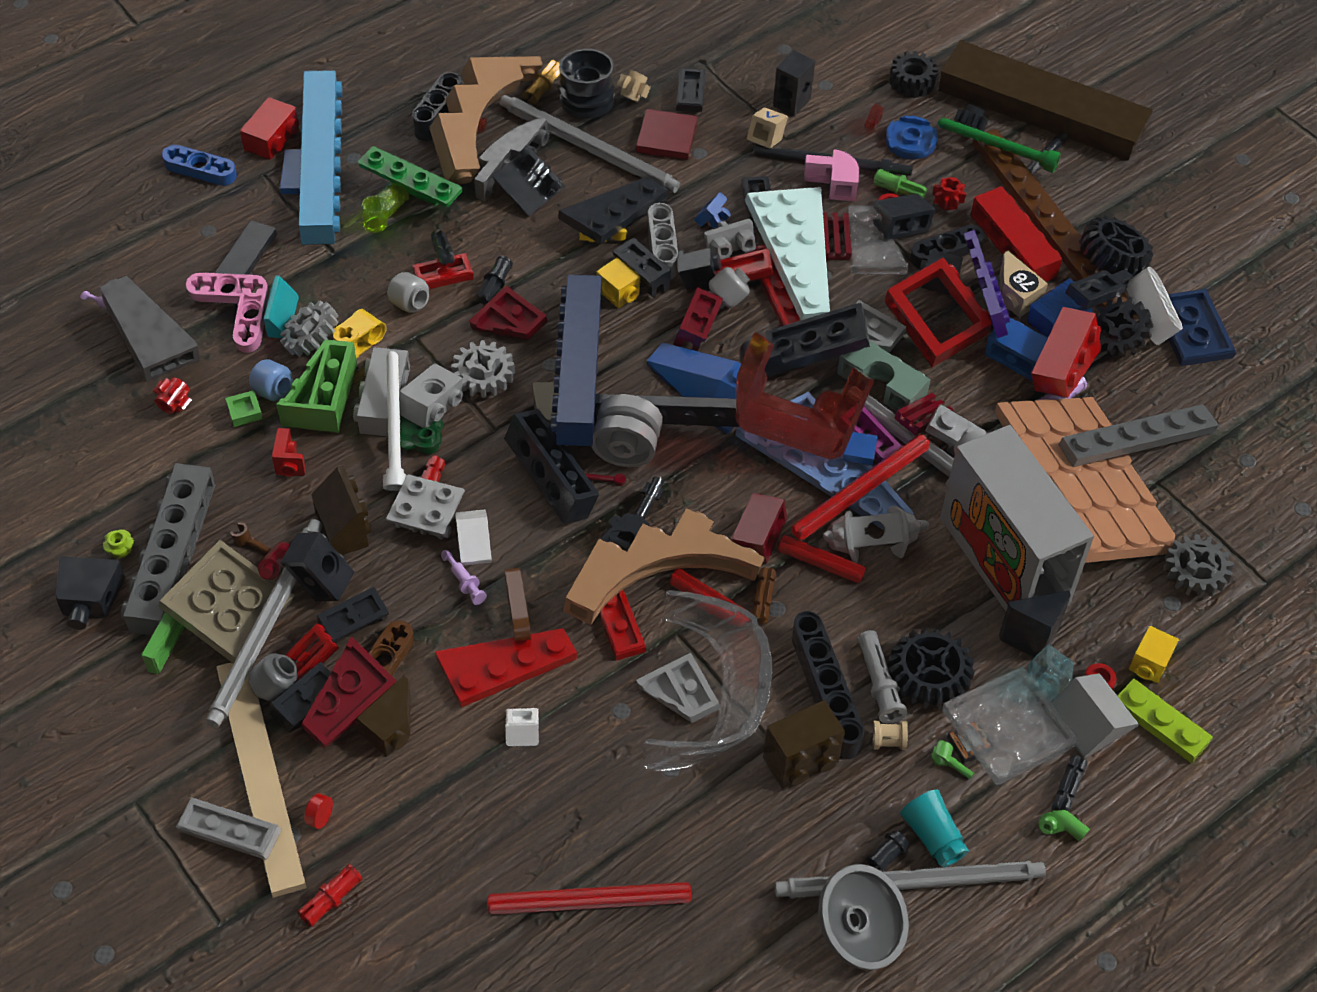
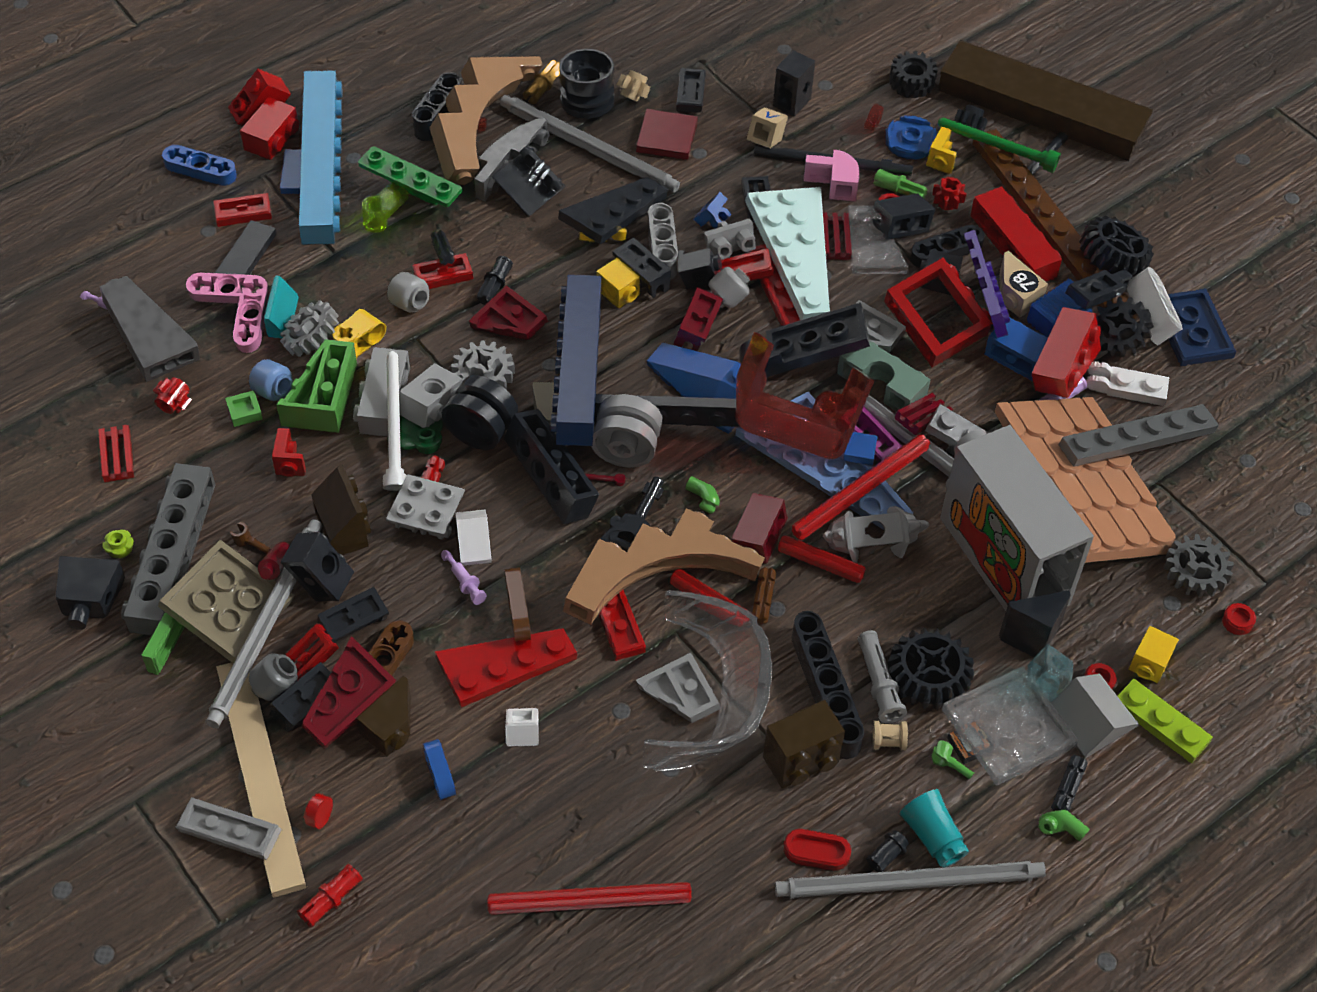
(114, 434): none -> red tile
(242, 212): none -> red tile
(254, 94): none -> red slope
(439, 769): none -> blue beam
(479, 412): none -> black wheel
(705, 491): none -> bright green arm
(817, 849): none -> red tile
(876, 914): dark grey dish -> none
(940, 152): none -> yellow bracket
(1128, 383): none -> white hinge
(1239, 619): none -> red tile

